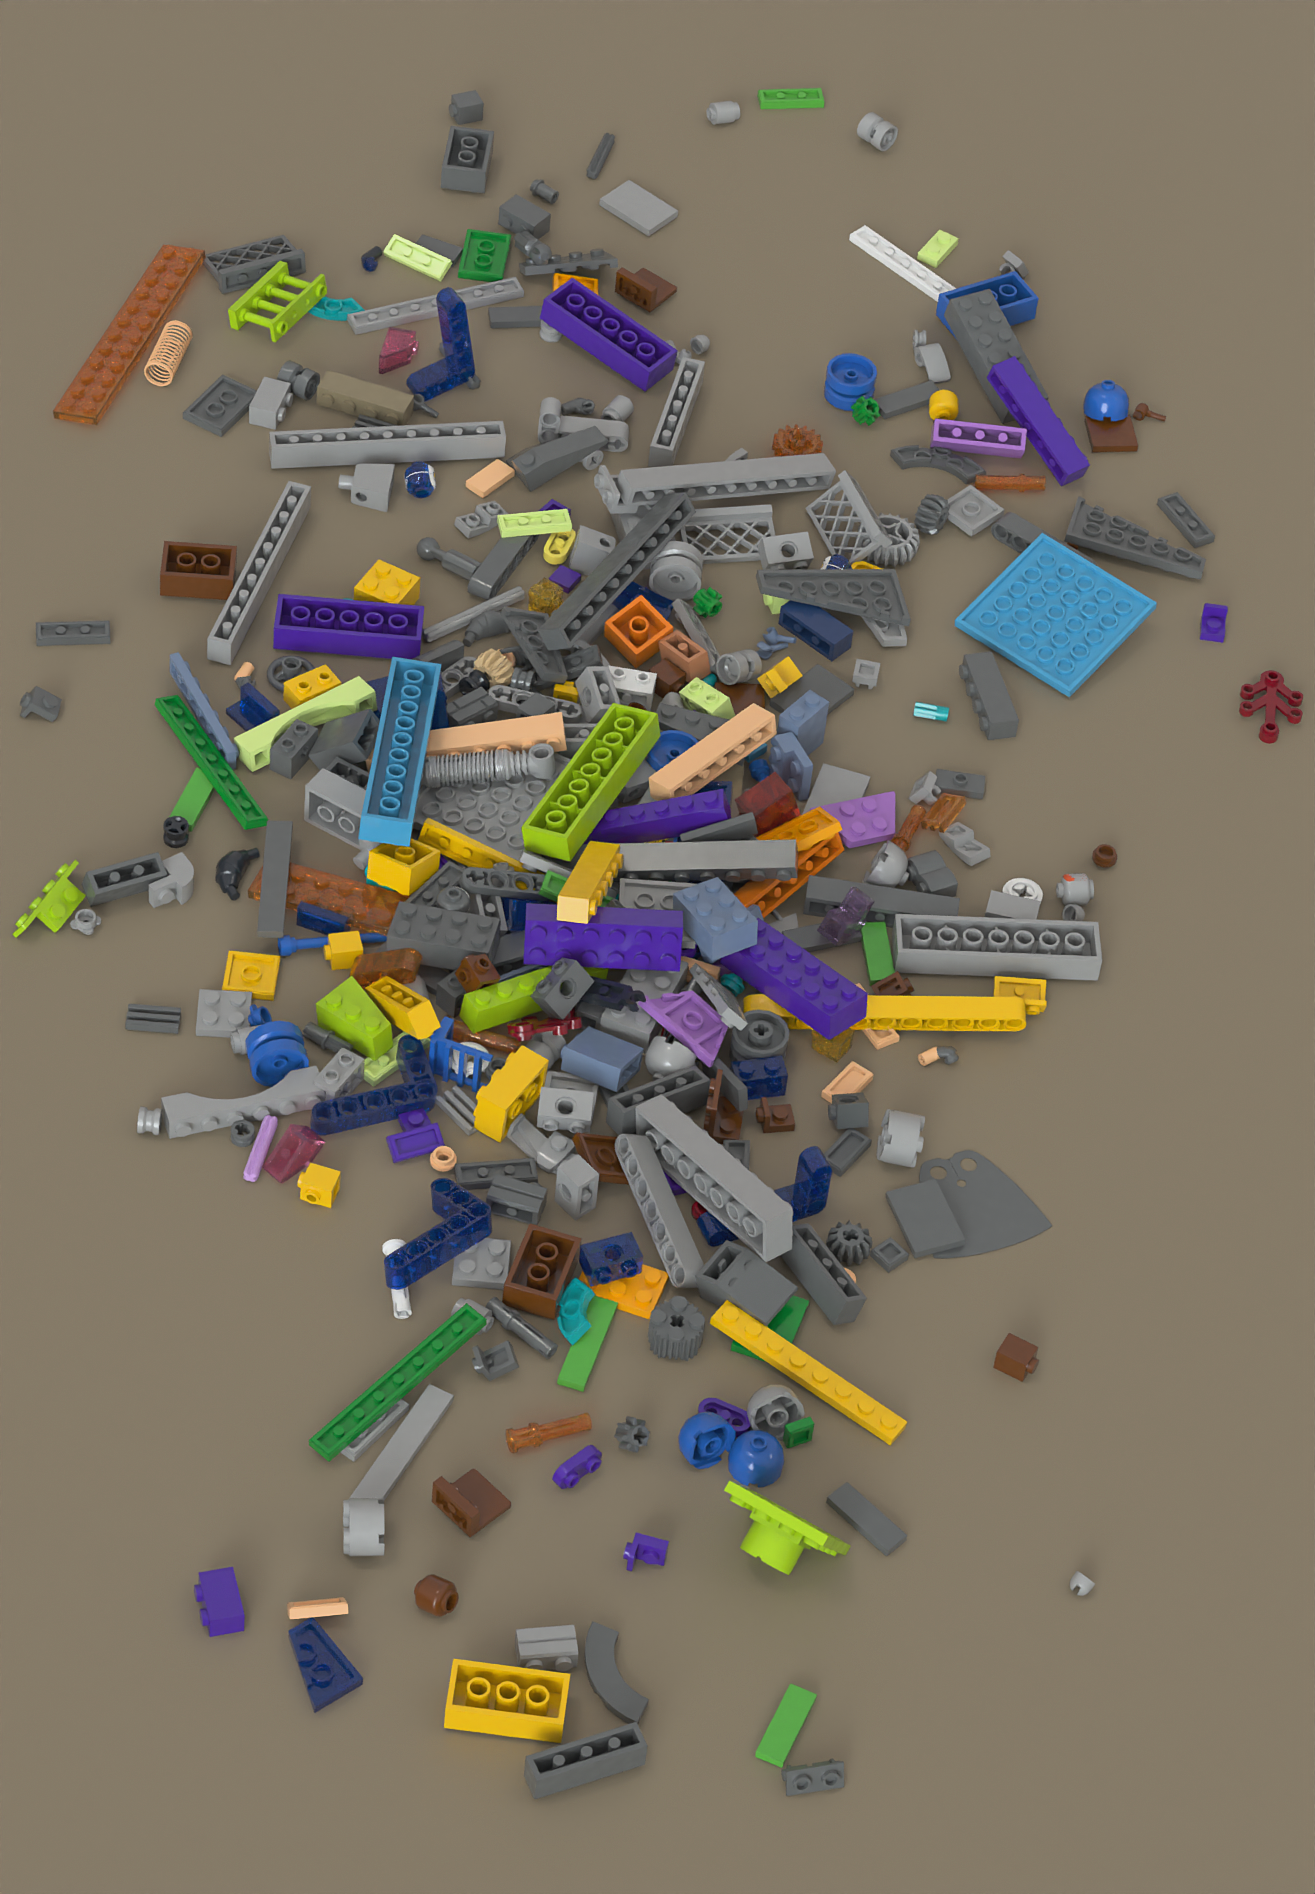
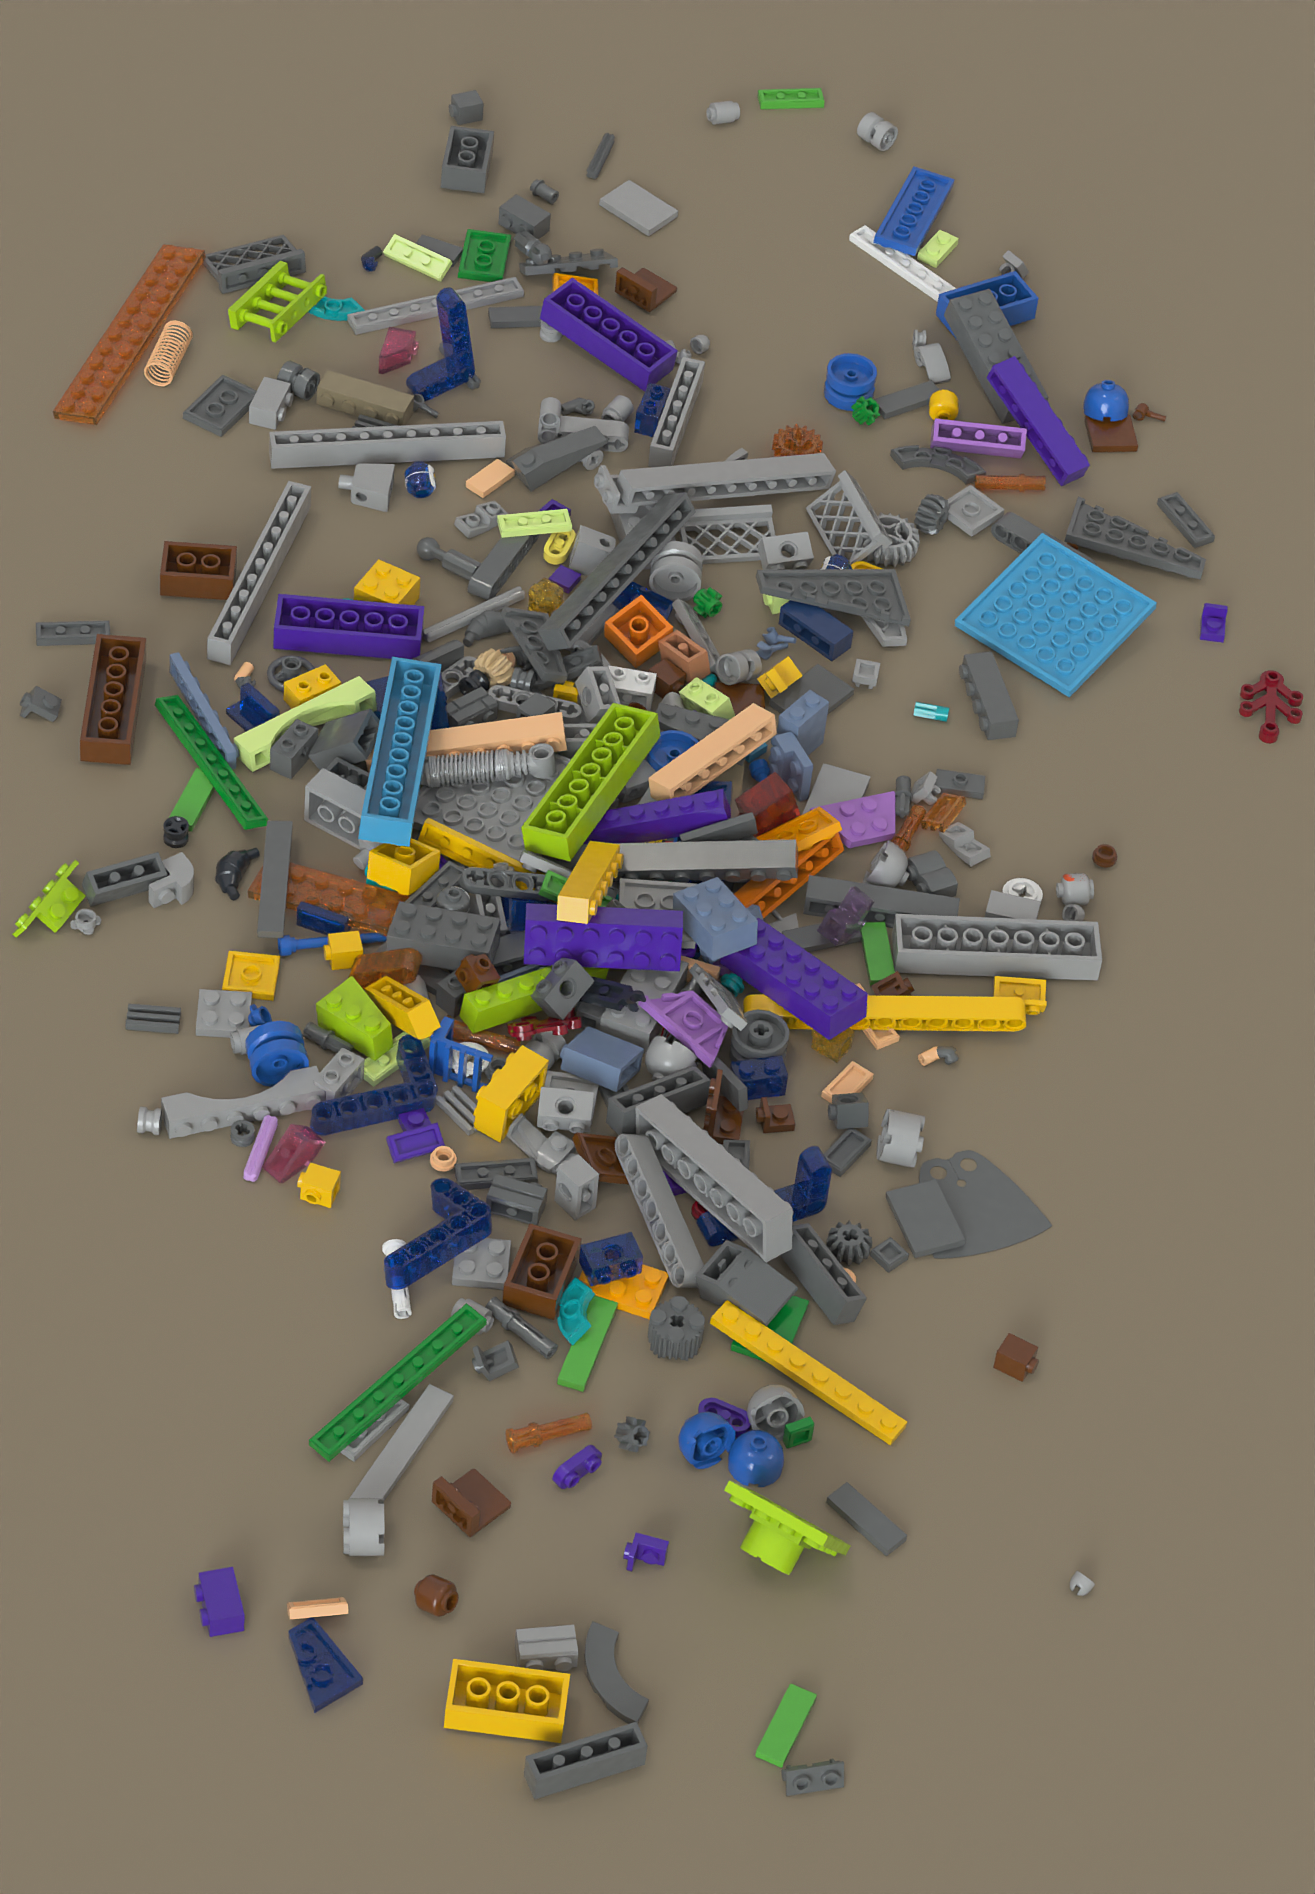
(113, 699): none -> reddish brown brick
(651, 409): none -> clear blue brick
(903, 796): none -> dark grey axle
(914, 211): none -> blue plate

